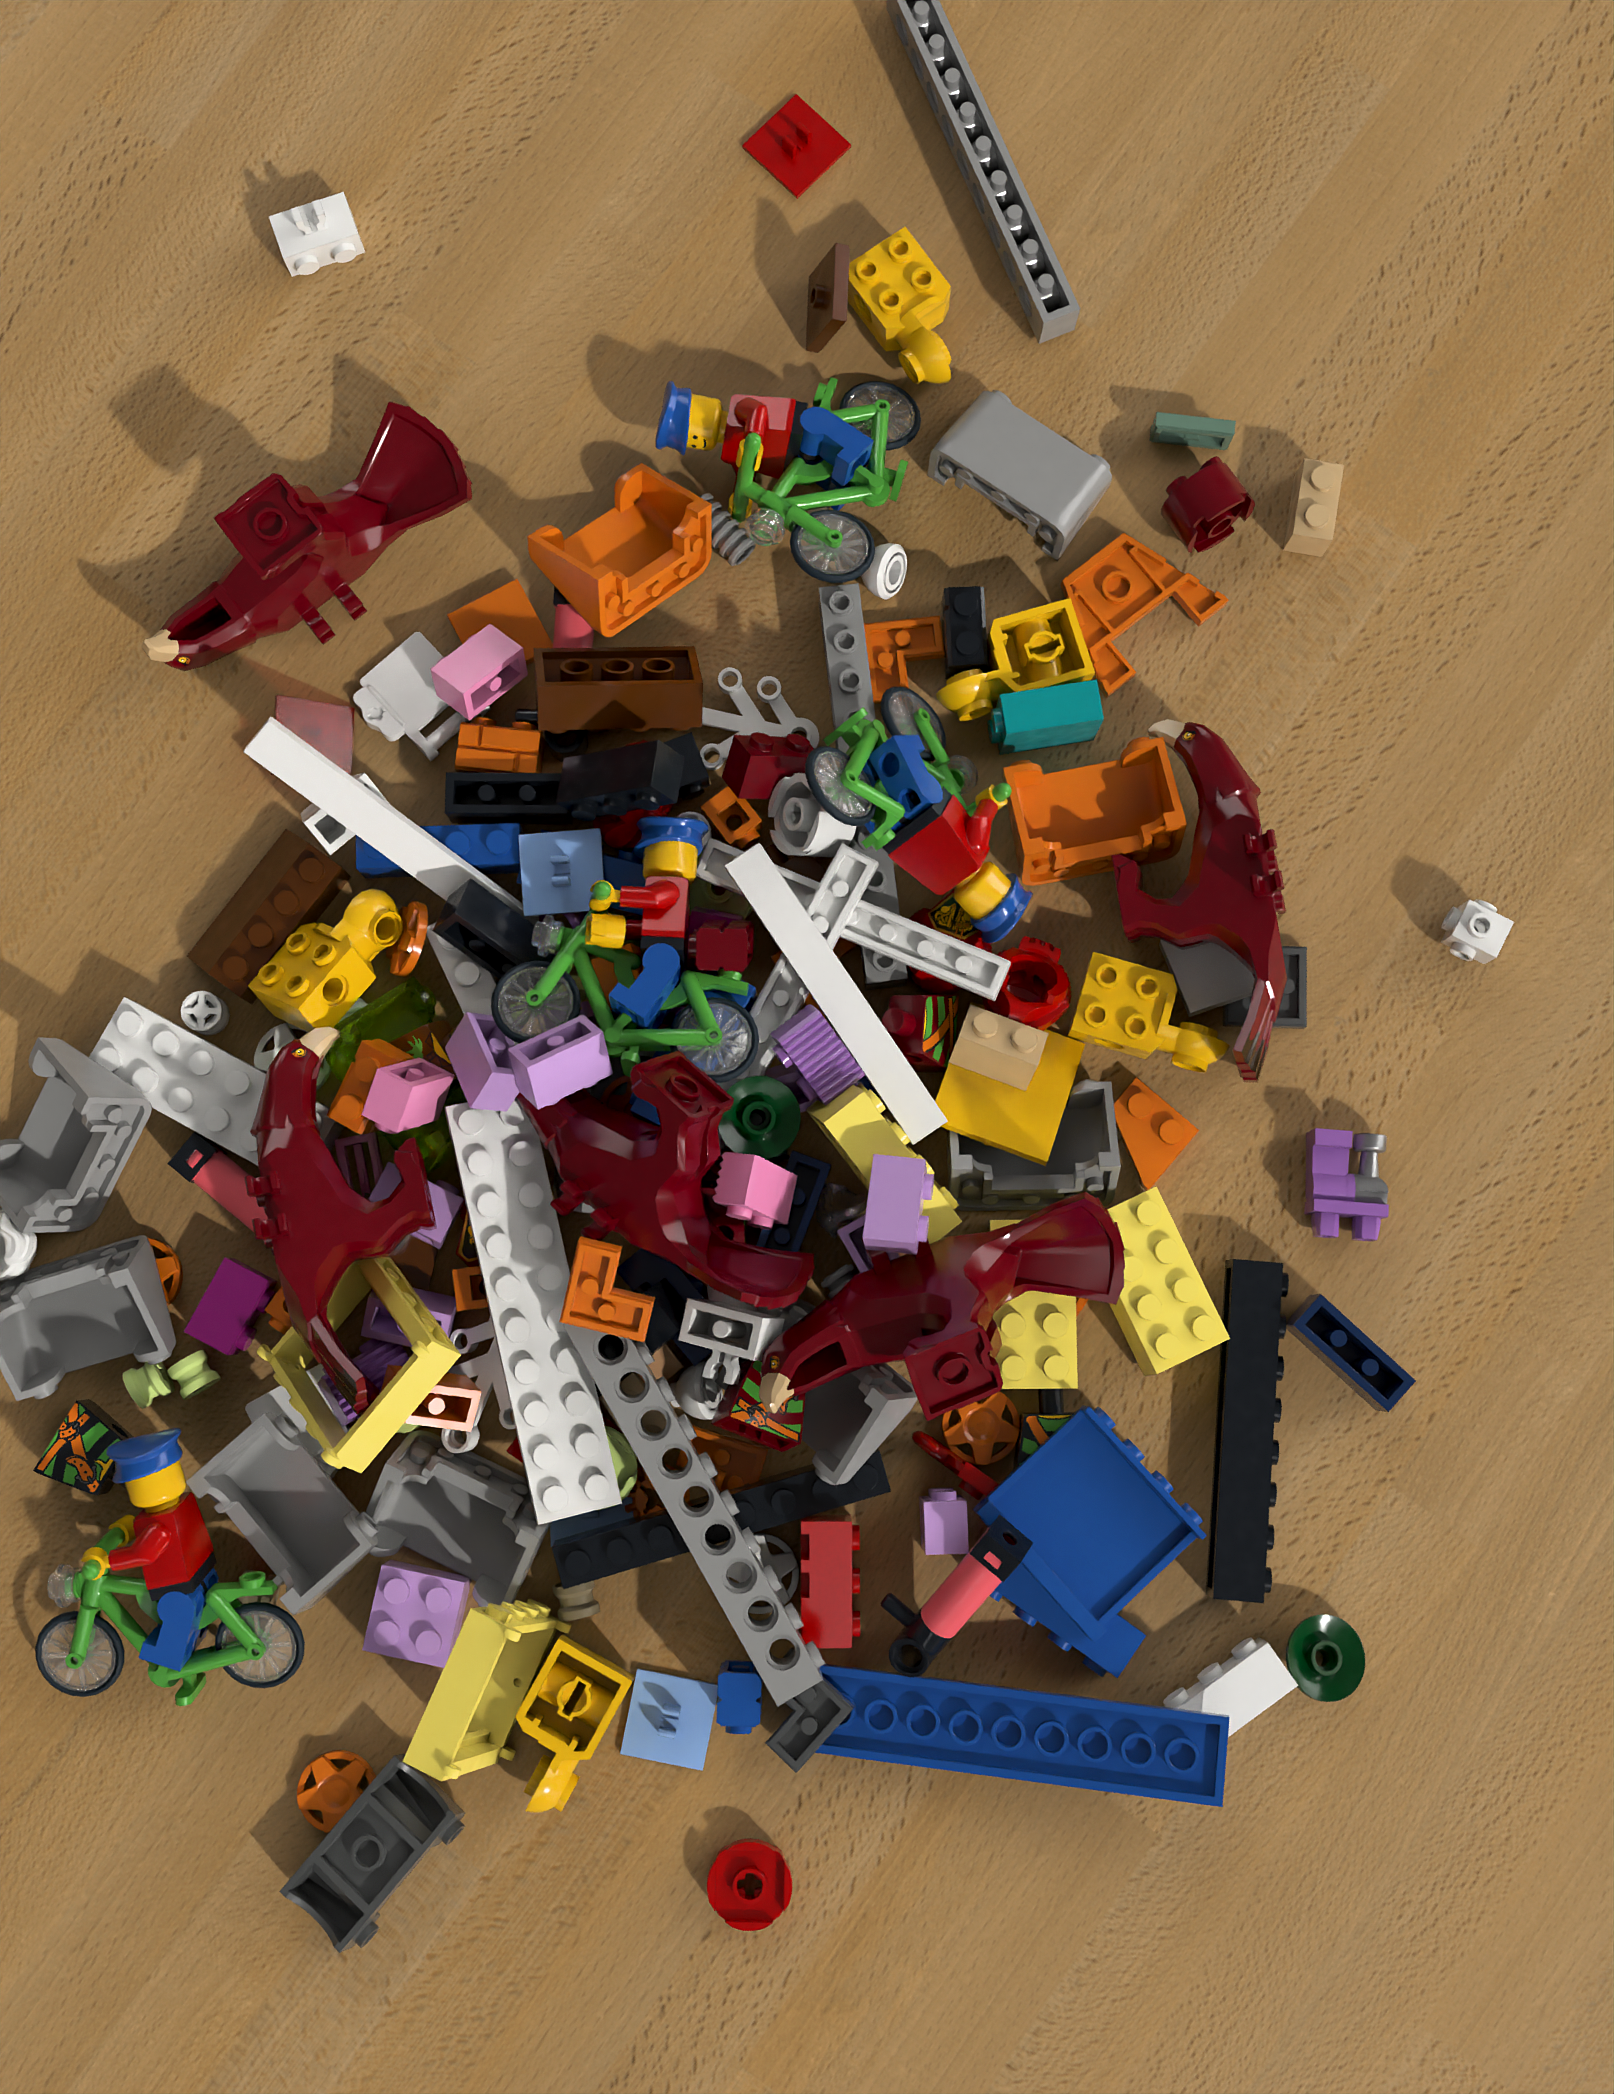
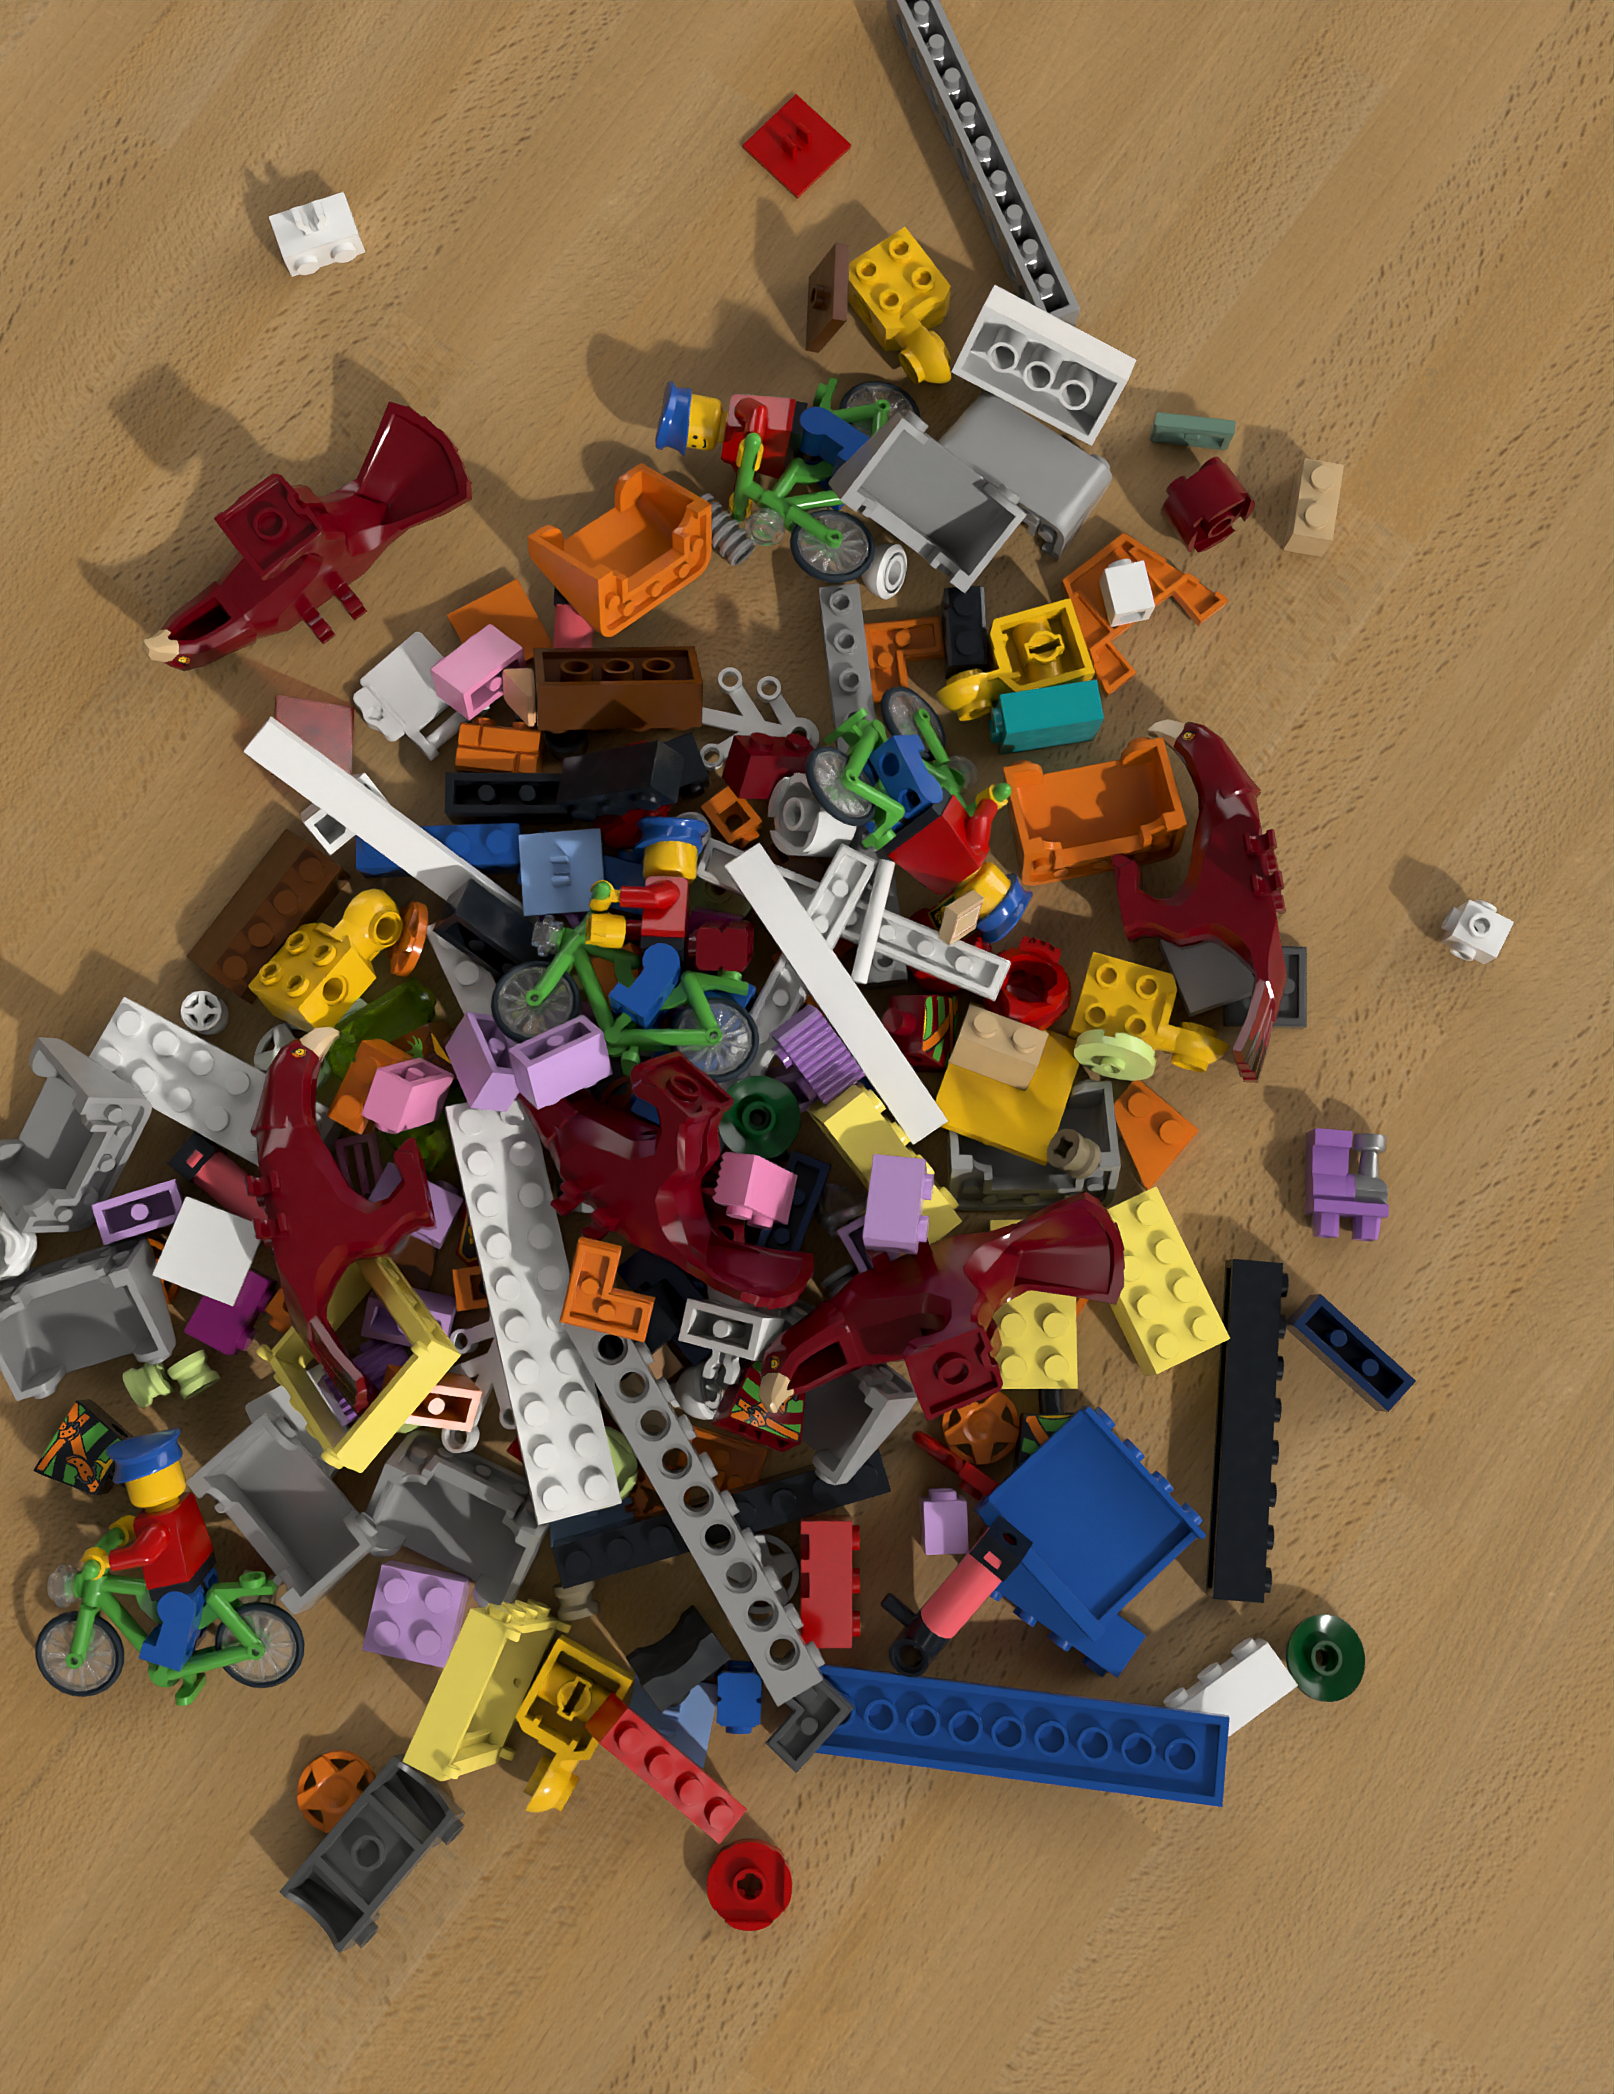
(139, 1211): none -> lavender brick
(208, 1251): none -> white tile
(520, 693): none -> light nougat slope
(665, 1768): none -> red brick
(679, 1660): none -> black brick
(872, 921): none -> white bar
(929, 499): none -> light grey windscreen
(960, 917): none -> tan tile
(1043, 365): none -> white brick
(1073, 1154): none -> dark tan wheel
(1115, 1057): none -> yellowish green plate
(1126, 592): none -> white brick

